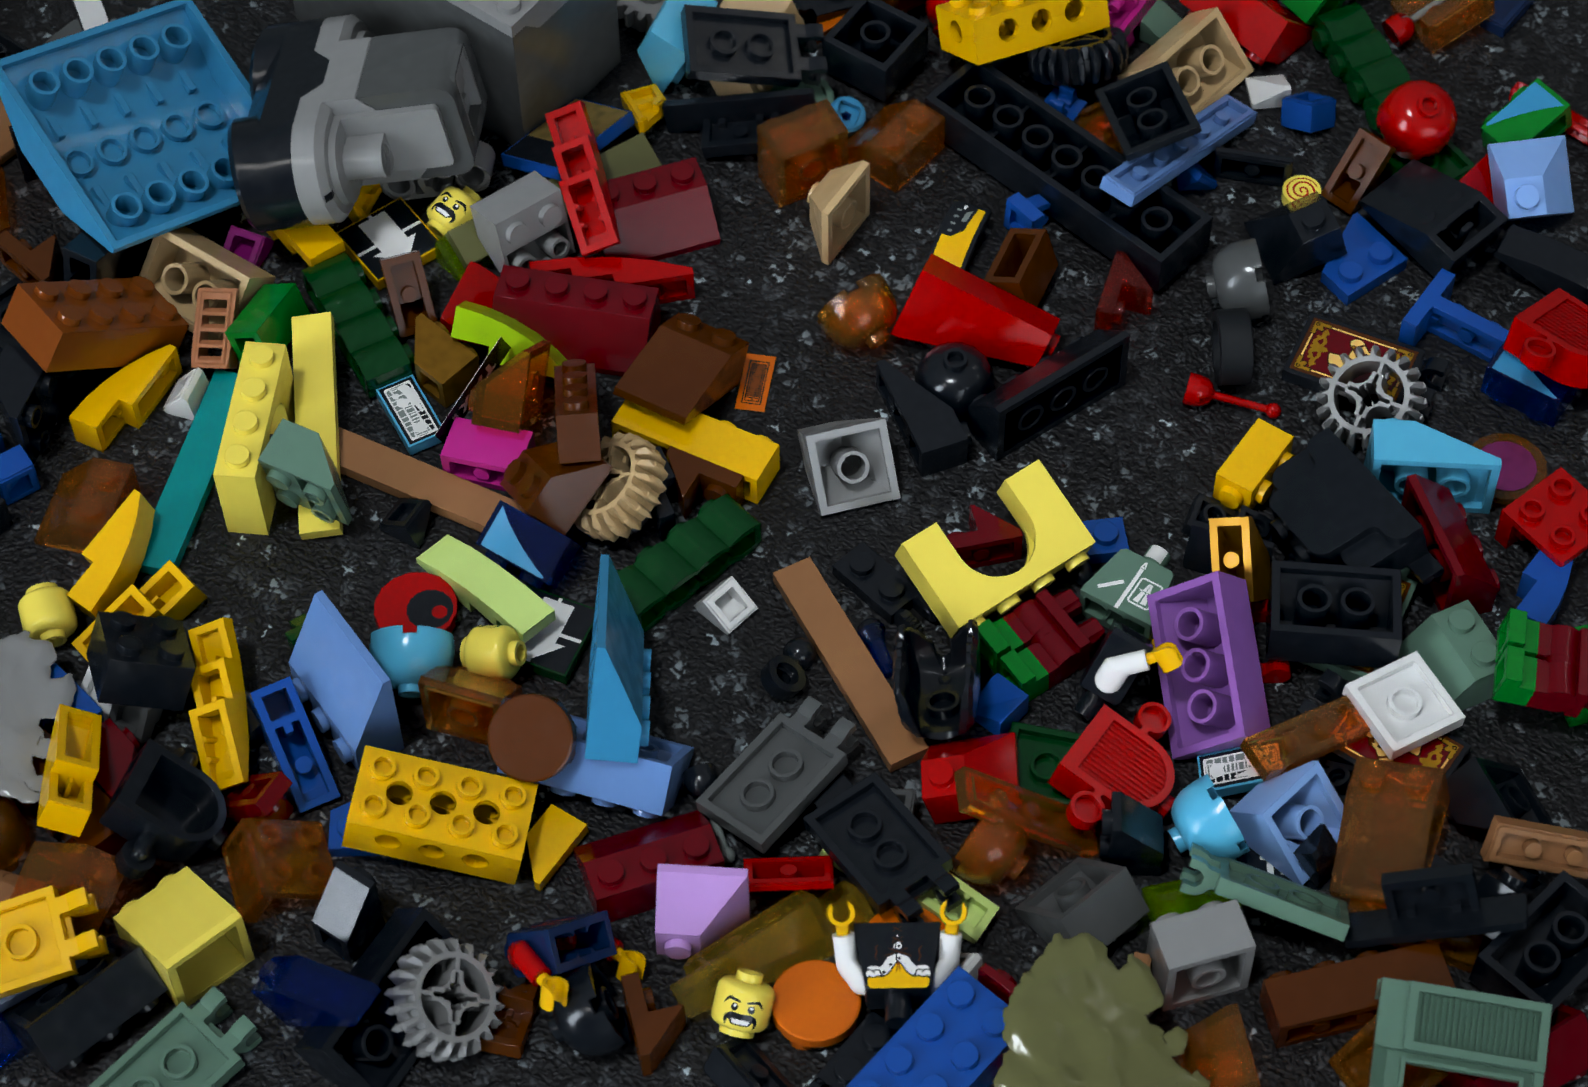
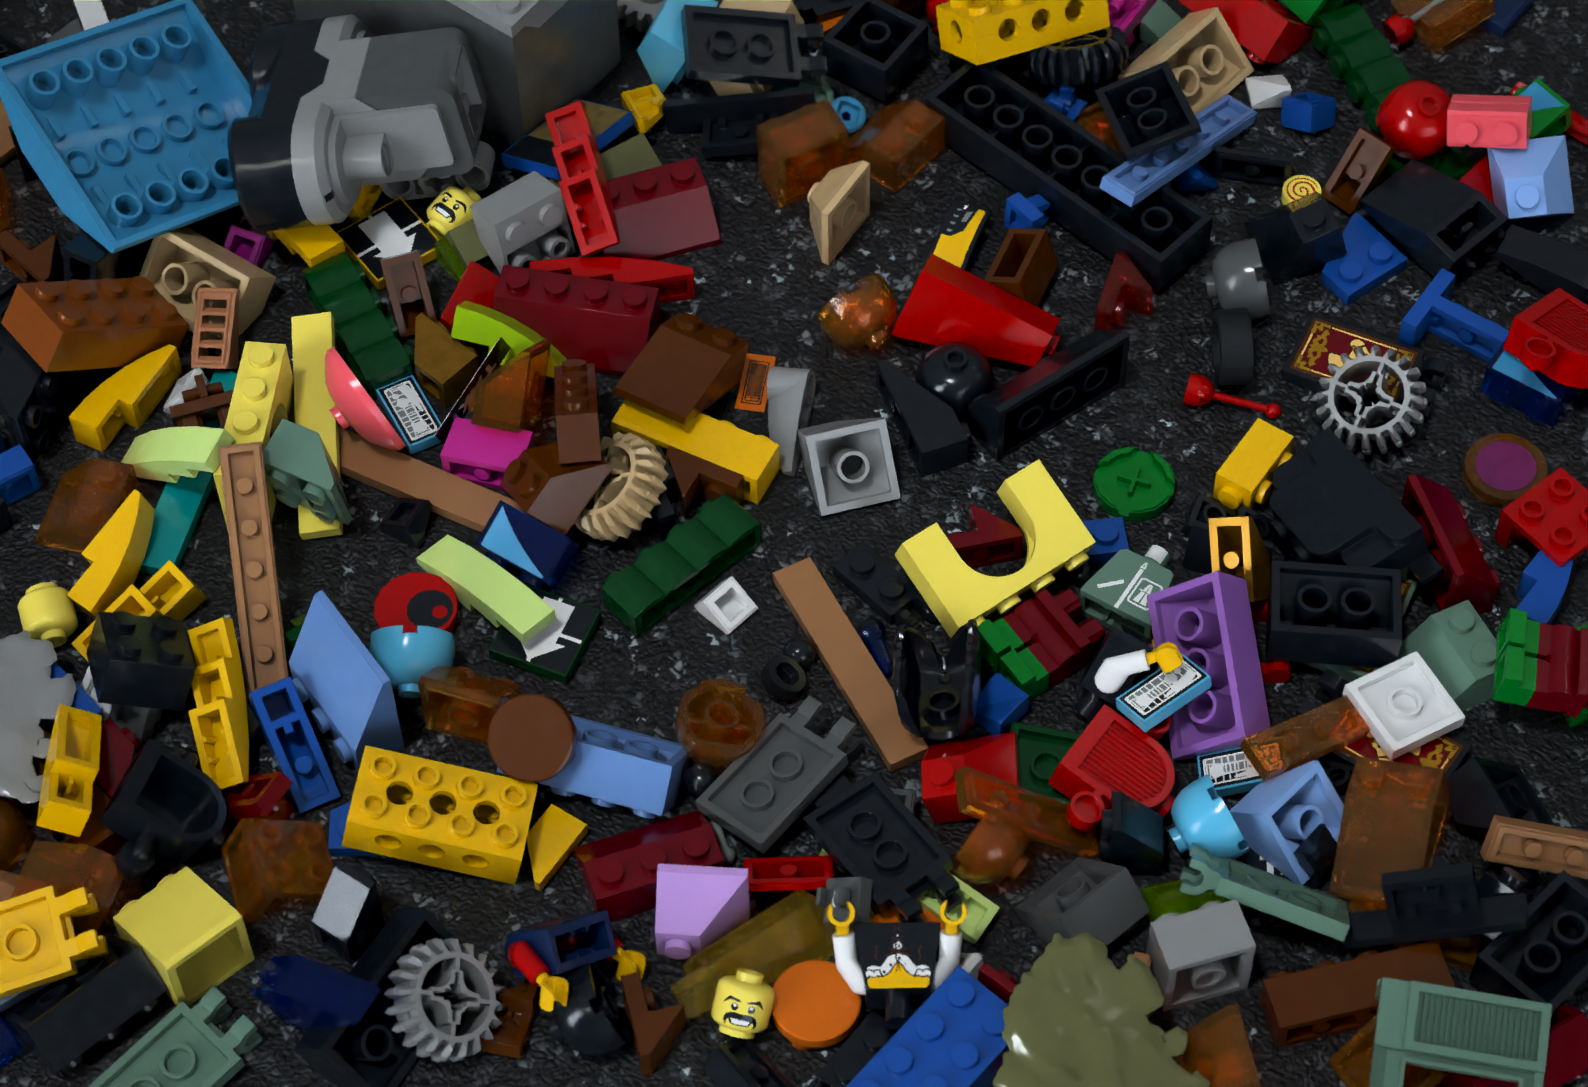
(176, 452): none -> yellowish green slope
(202, 405): none -> reddish brown hips
(254, 564): none -> medium nougat tile
(267, 317): green brick -> none
(355, 405): none -> coral dish
(493, 651): light yellow head -> none
(617, 675): dark azure slope -> none
(718, 722): none -> clear orange cylinder
(789, 409): none -> light grey piece
(851, 889): none -> dark grey tile
(1133, 484): none -> green tile
(1163, 694): none -> tile
(1409, 448): medium azure slope -> none
(1489, 121): none -> coral brick

